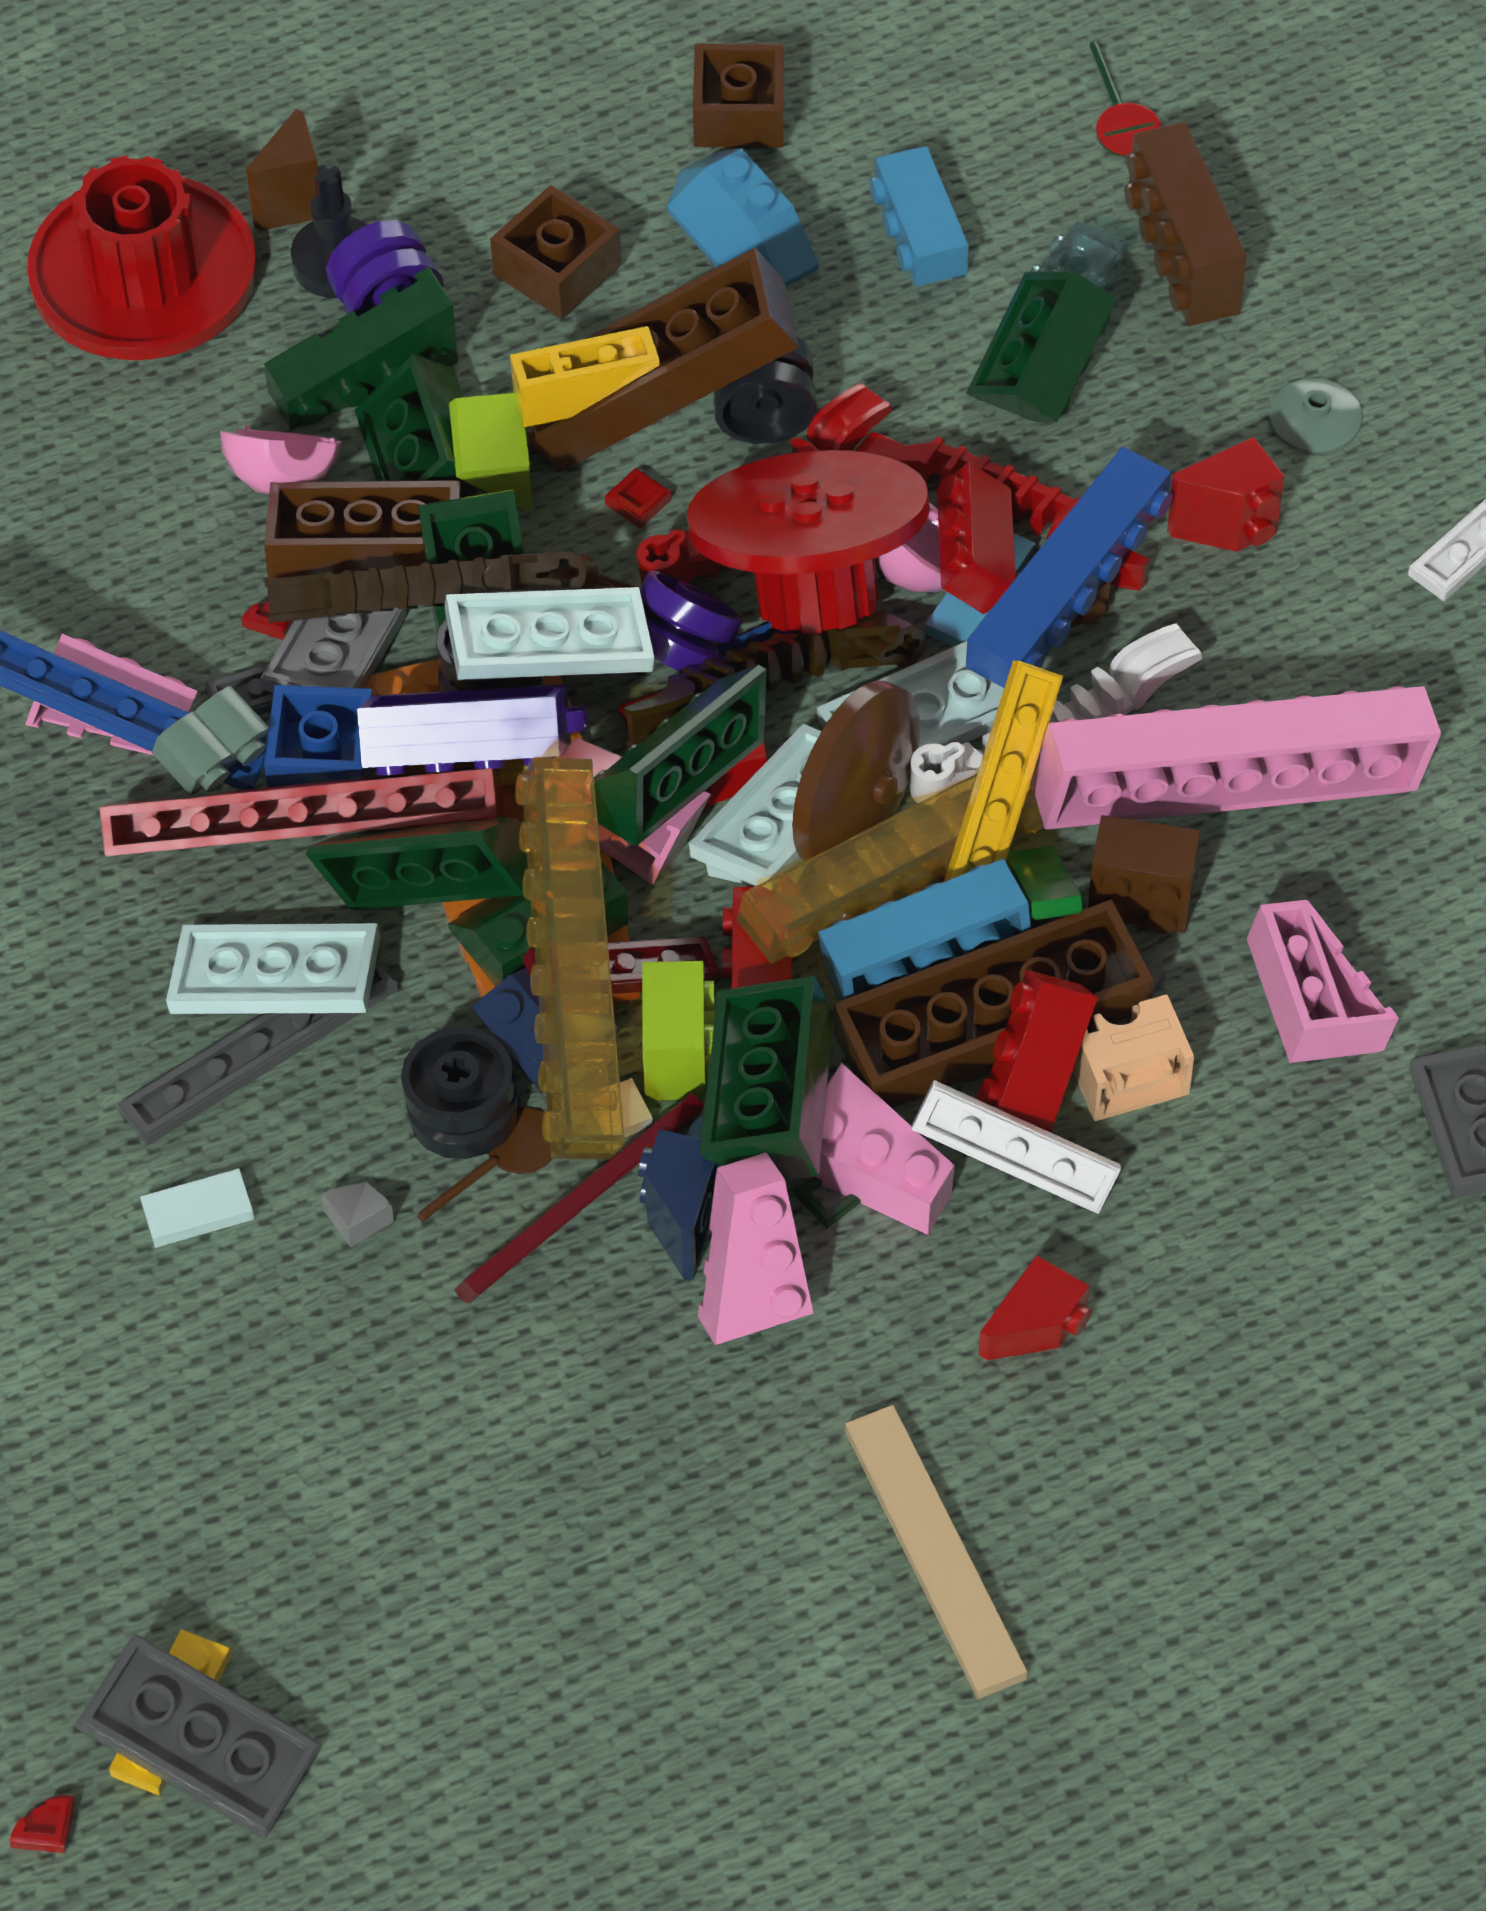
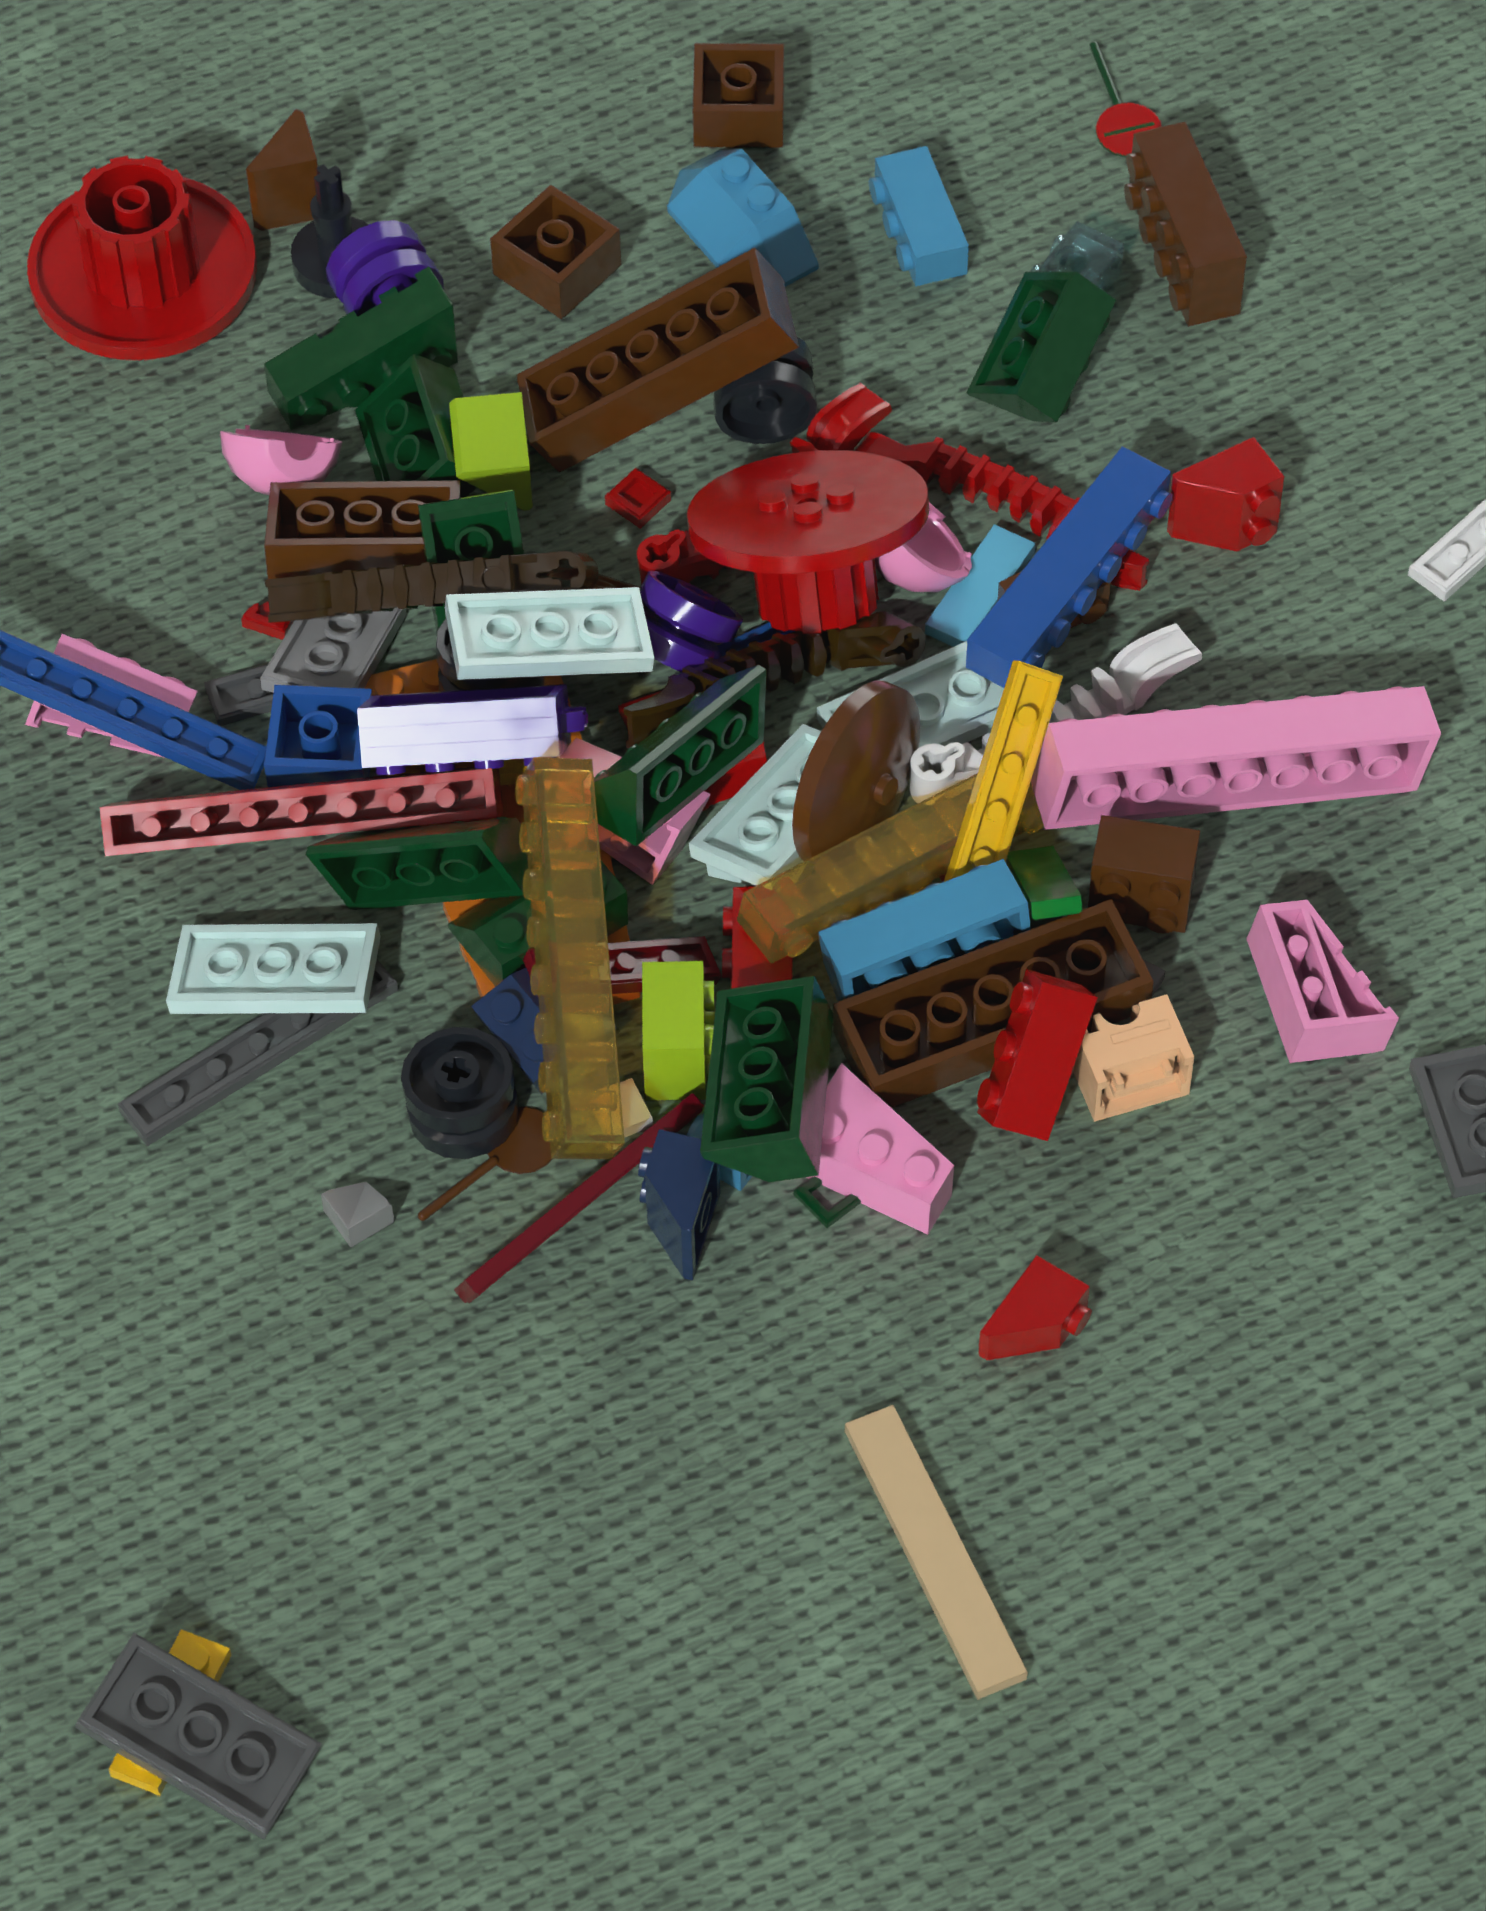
(45, 1826): red tile -> none
(197, 1208): light aqua tile -> none
(211, 741): sand green brick -> none
(574, 375): yellow slope -> none
(754, 1254): bright pink wedge -> none
(975, 537): red brick -> none
(1016, 1147): white tile -> none
(1311, 427): sand green dish -> none

